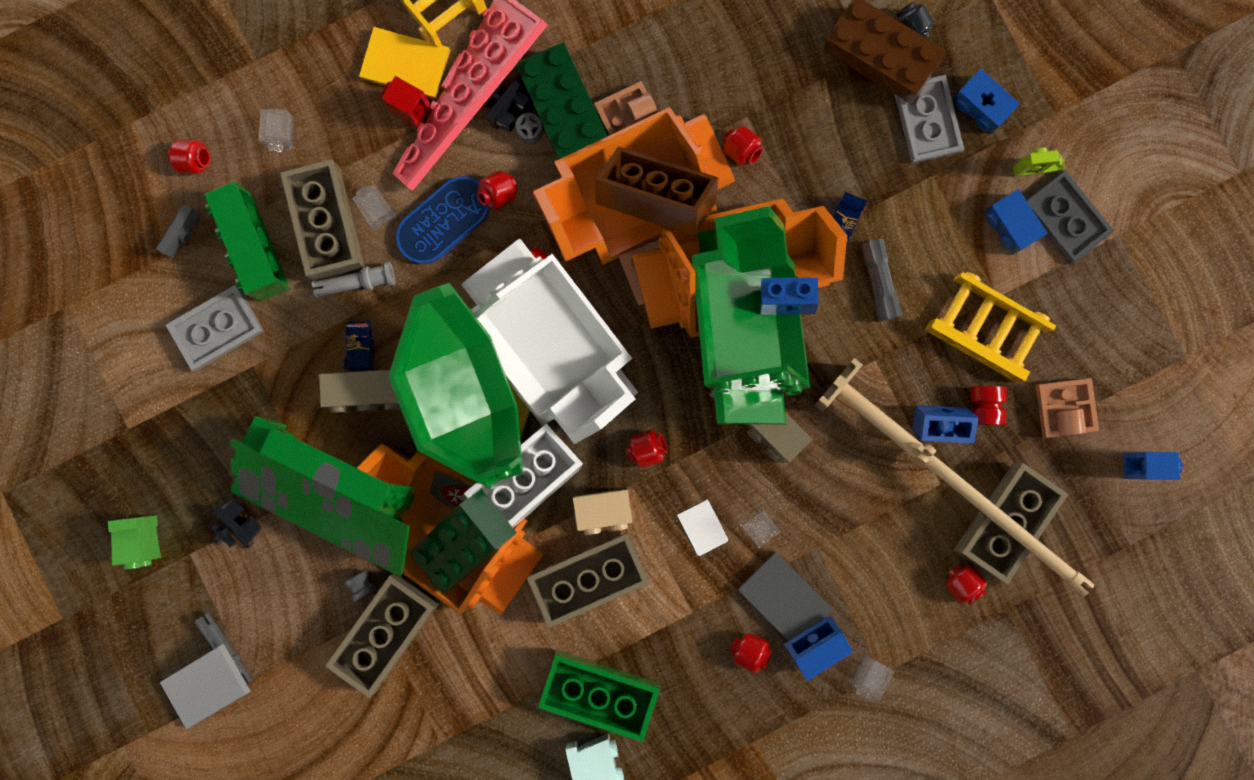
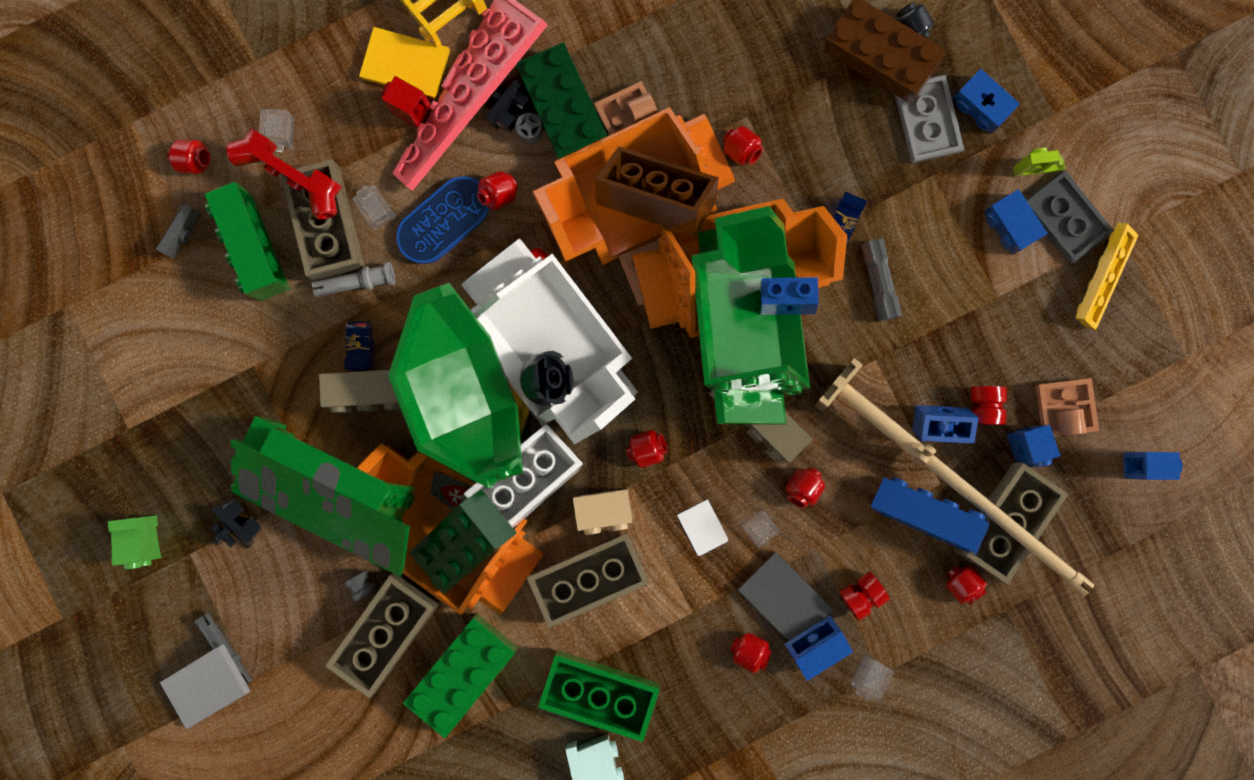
(214, 328): light grey plate -> none
(258, 148): none -> red plate
(460, 676): none -> green brick
(546, 379): none -> black cylinder
(805, 487): none -> red head
(864, 596): none -> red wheel
(930, 516): none -> blue brick
(967, 340): yellow fence -> none
(1033, 445): none -> blue brick
(1106, 276): none -> yellow plate

